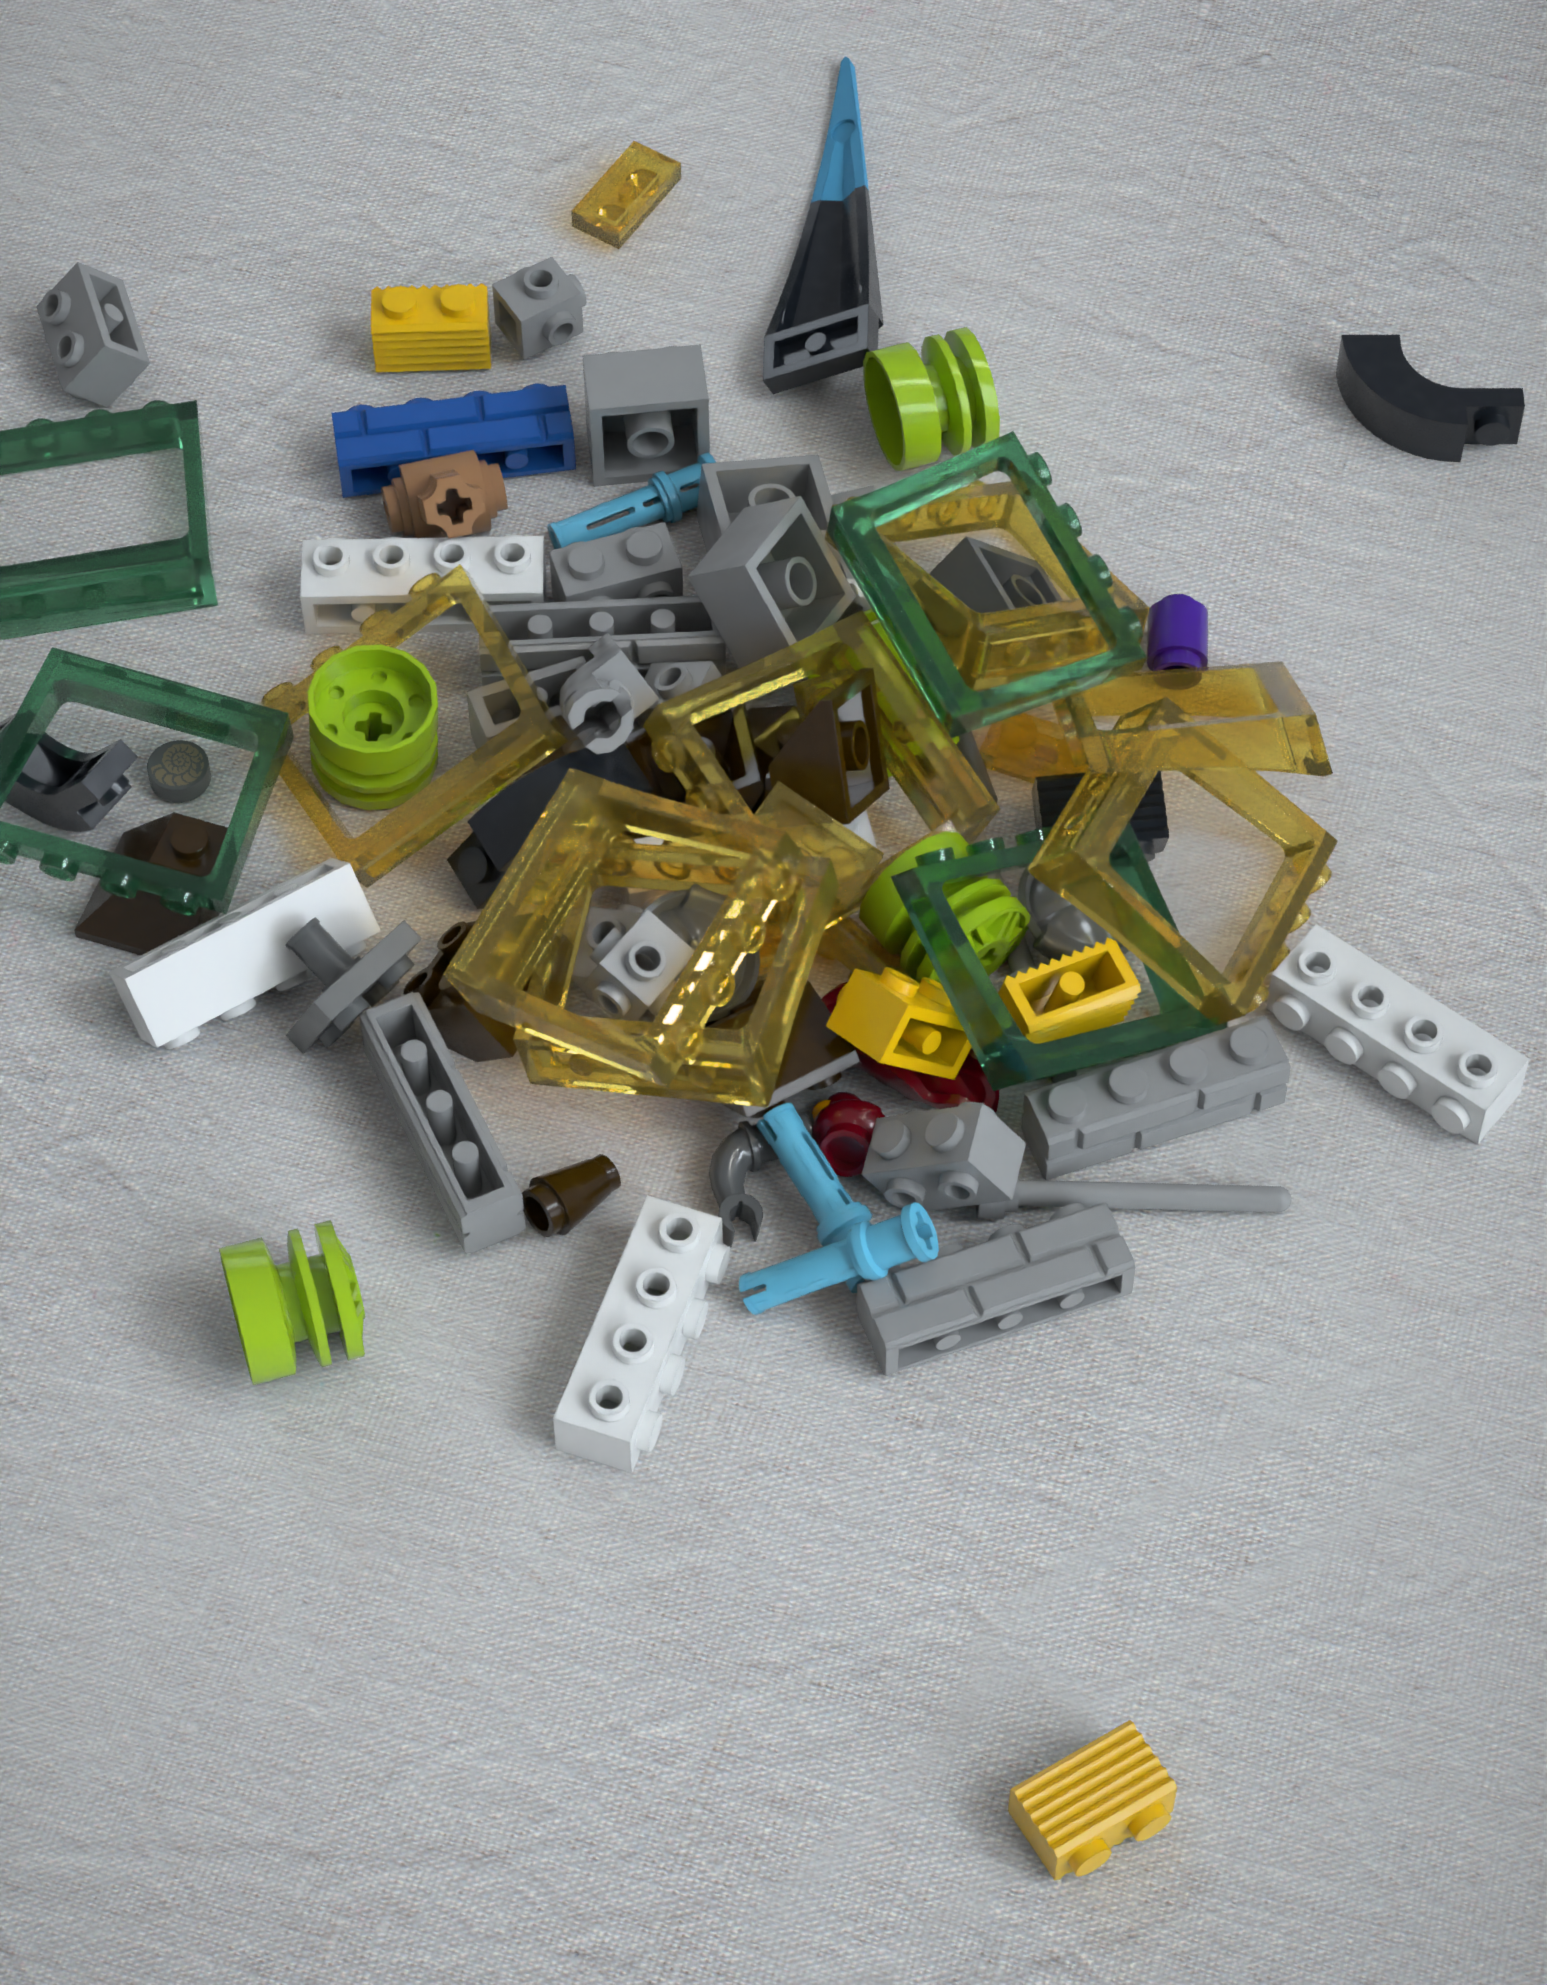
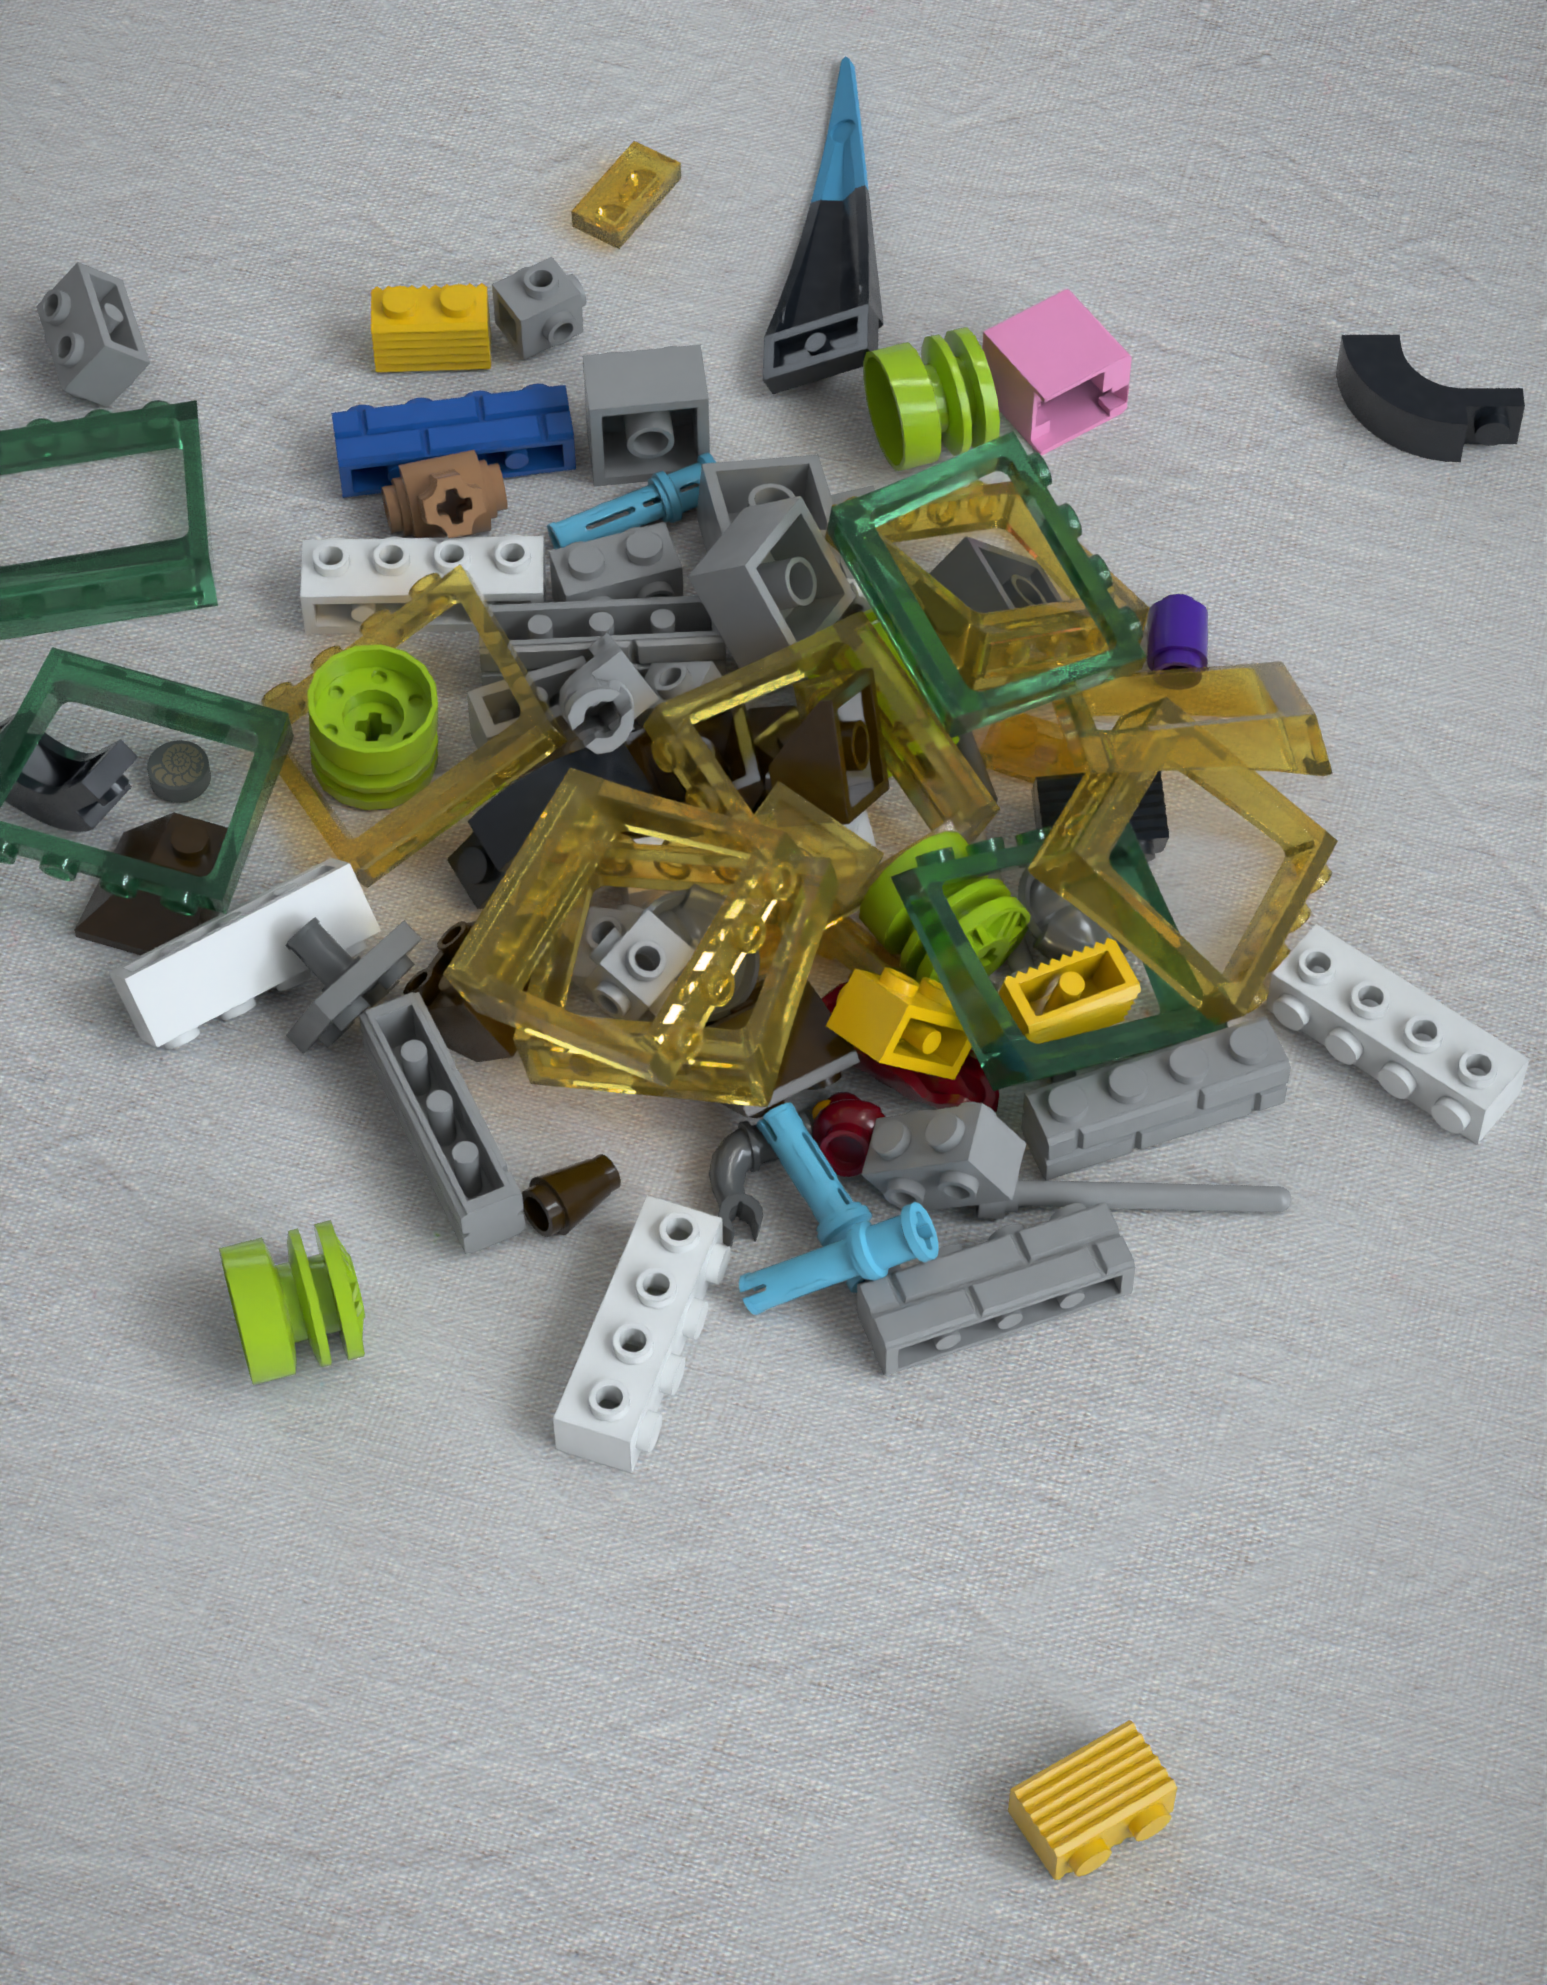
(1056, 371): none -> bright pink piece

